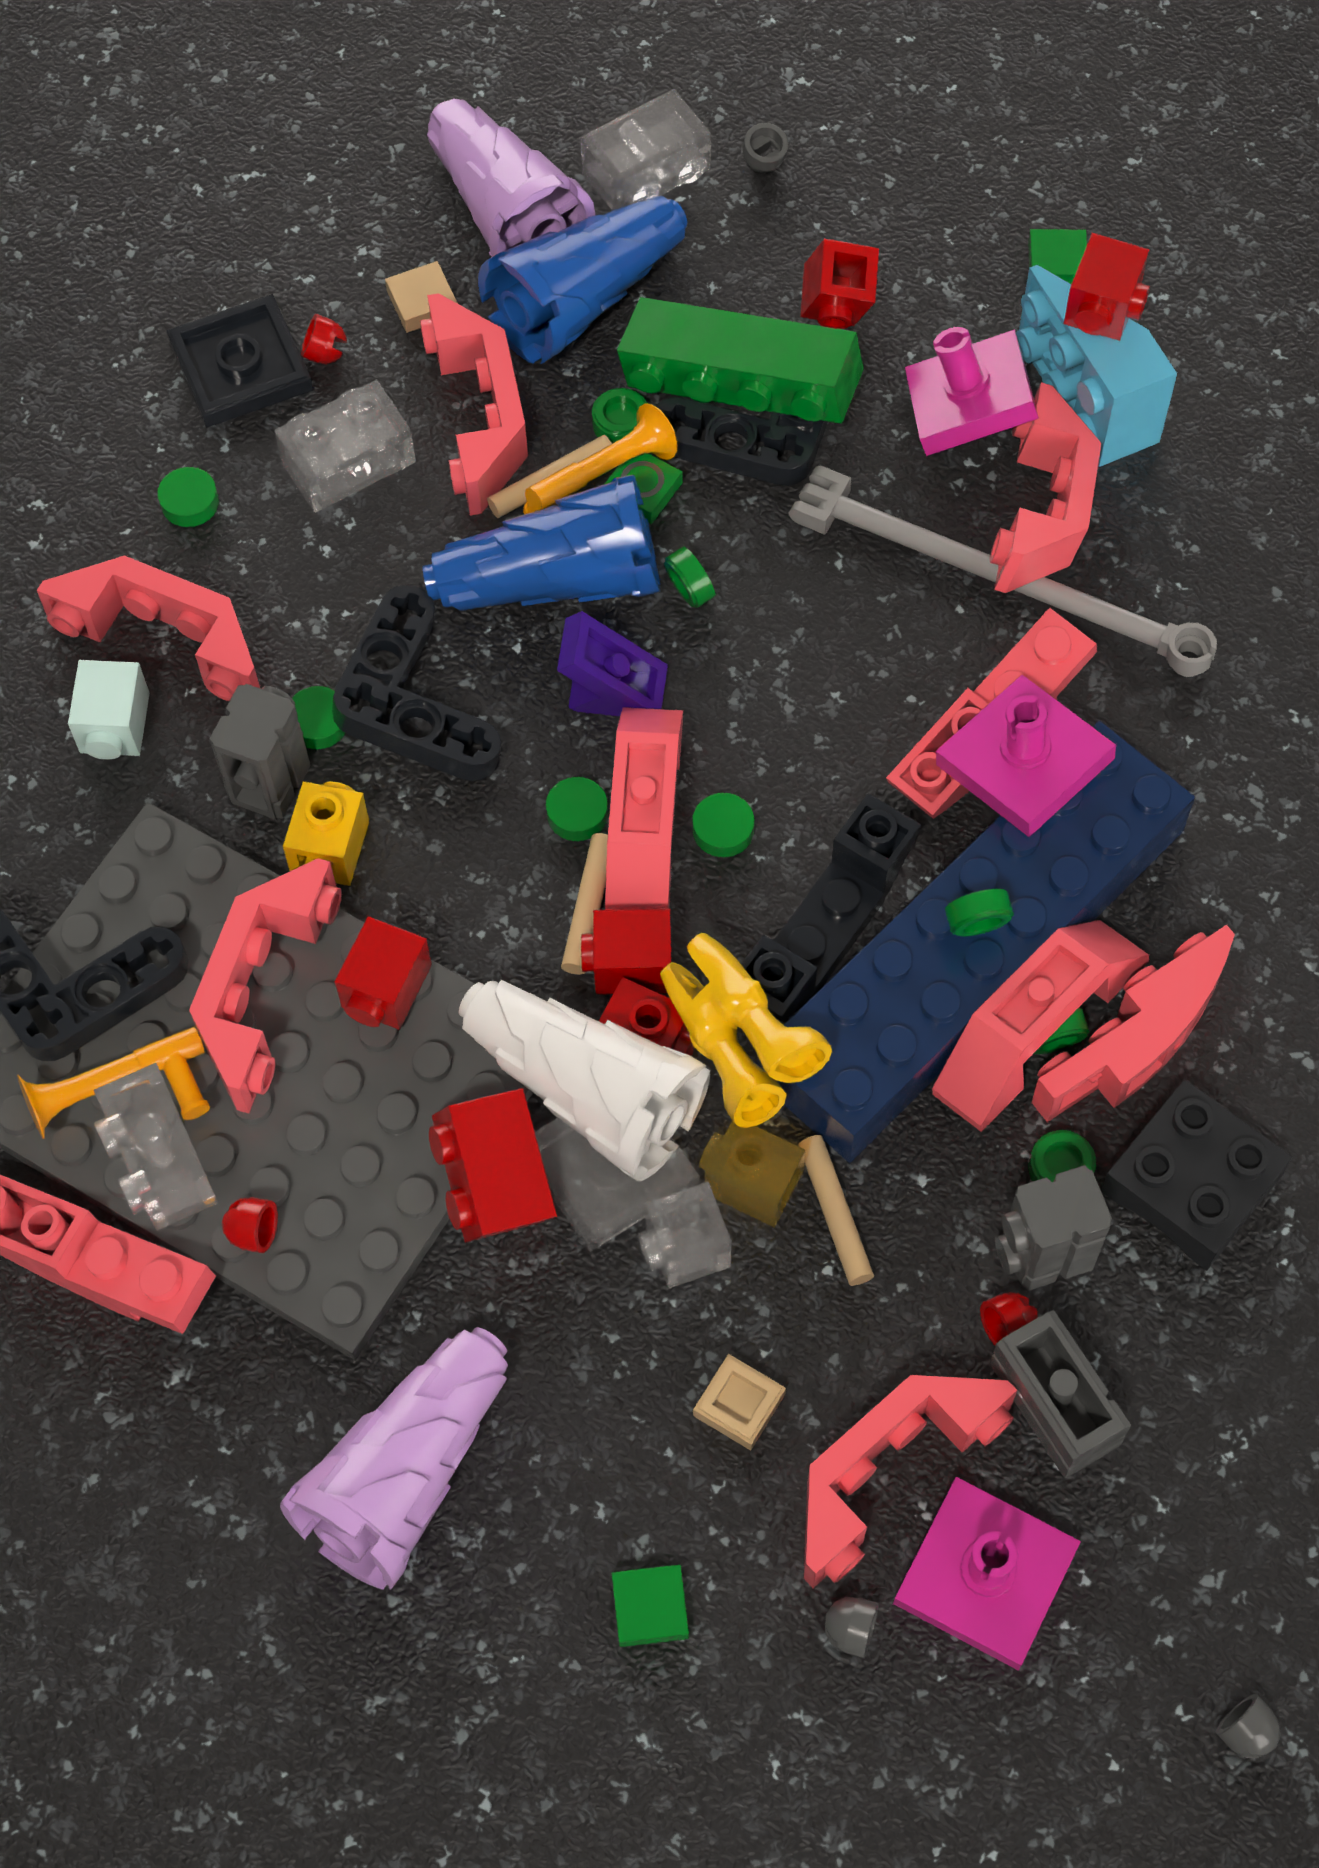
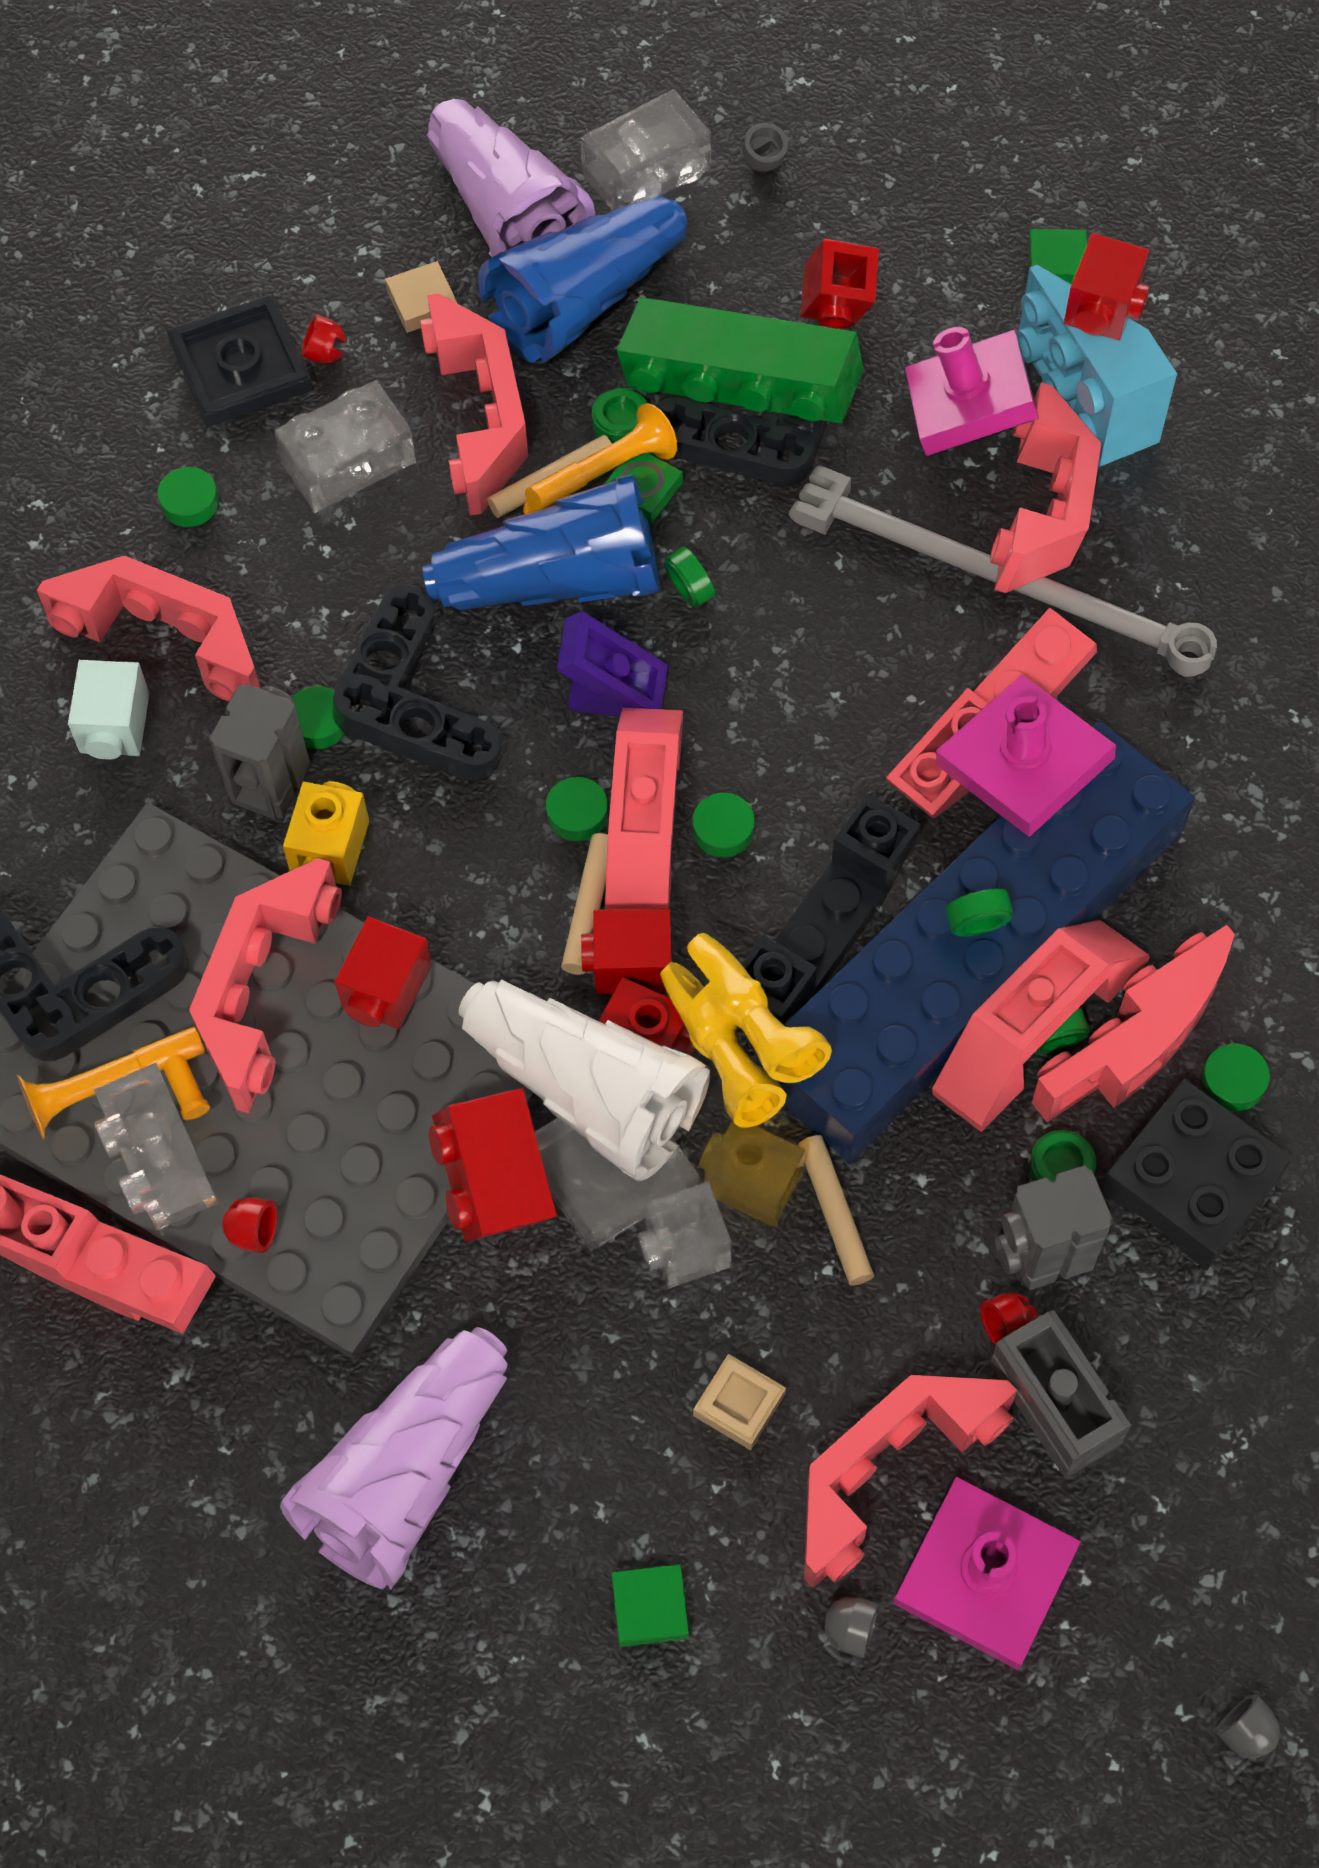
(1235, 1077): none -> green tile

